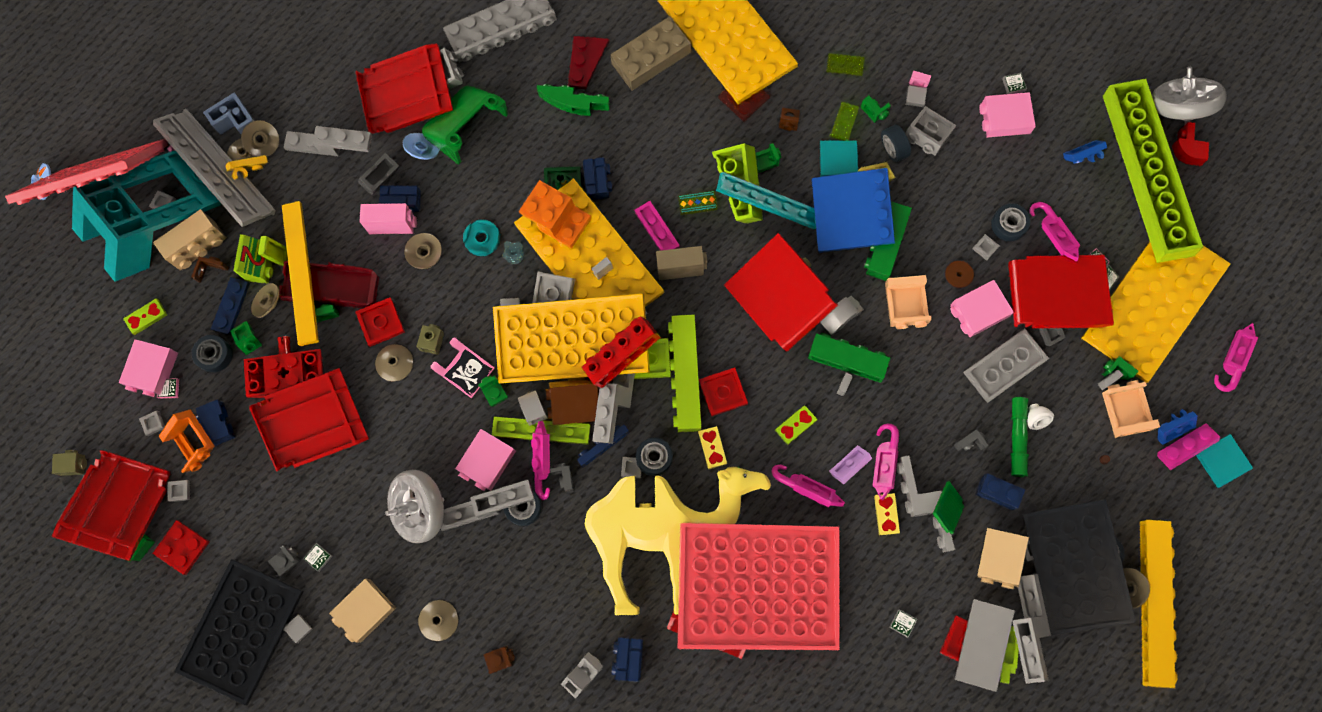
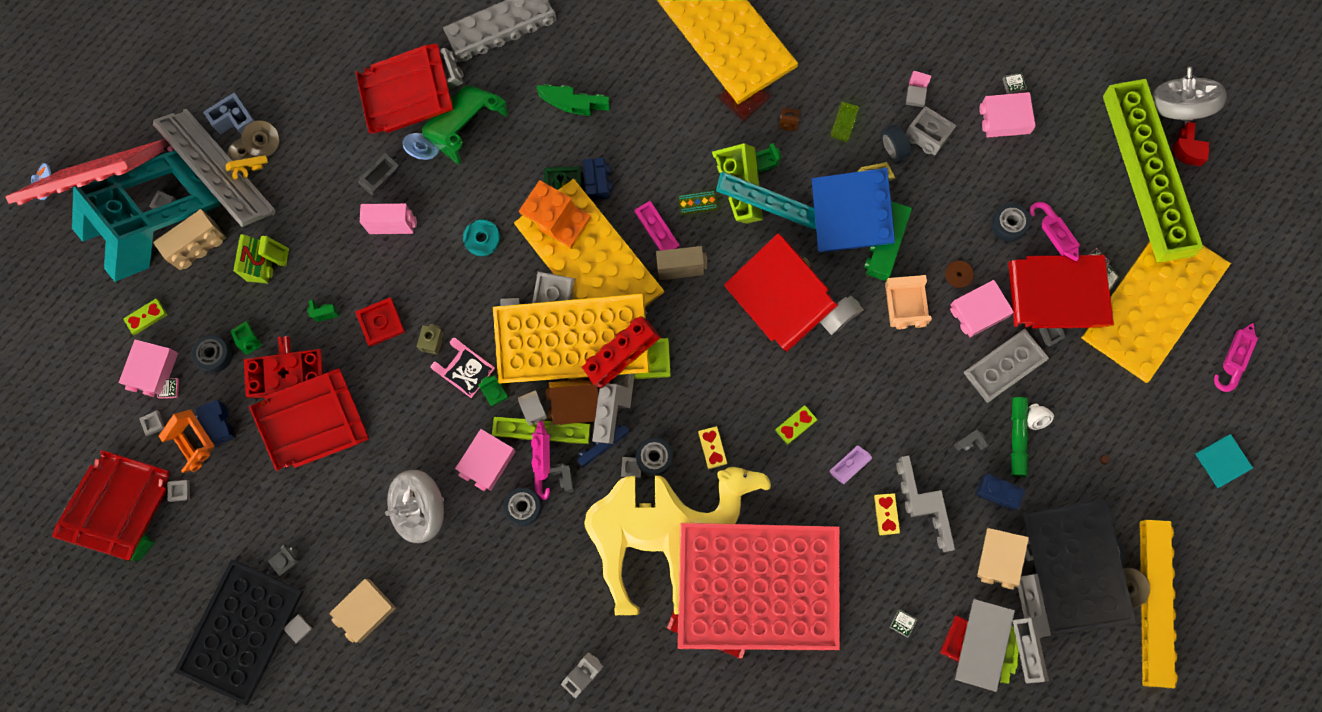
(69, 463): olive brick -> none
(181, 547): red plate -> none
(203, 263): reddish brown bracket -> none
(230, 306): dark blue plate -> none
(265, 300): dark tan dish -> none
(300, 274): yellow tile -> none
(317, 557): tile -> none
(328, 141): light grey bracket -> none
(337, 285): dark red piece -> none
(400, 368): dark tan dish -> none
(401, 194): dark blue brick -> none
(417, 245): dark tan dish -> none
(448, 620): dark tan dish -> none
(487, 505): light grey bracket -> none
(499, 659): reddish brown bracket -> none
(511, 248): clear light blue brick -> none
(584, 60): dark red wing -> none
(602, 268): light grey tile -> none
(628, 659): dark blue brick -> none
(650, 53): dark tan brick -> none
(686, 373): lime brick -> none
(723, 392): red plate -> none
(808, 487): dark pink plate -> none
(838, 157): teal tile -> none
(844, 384): light grey tile -> none
(845, 64): clear neon green tile -> none
(849, 357): green brick -> none
(873, 110): green bracket -> none
(886, 462): dark pink plate -> none
(949, 508): green window -> none
(986, 247): light grey tile -> none
(1088, 150): blue plate -> none
(1110, 379): light grey tile -> none
(1120, 364): green bracket -> none
(1129, 409): light nougat panel -> none
(1177, 426): blue plate -> none
(1188, 446): dark pink plate -> none

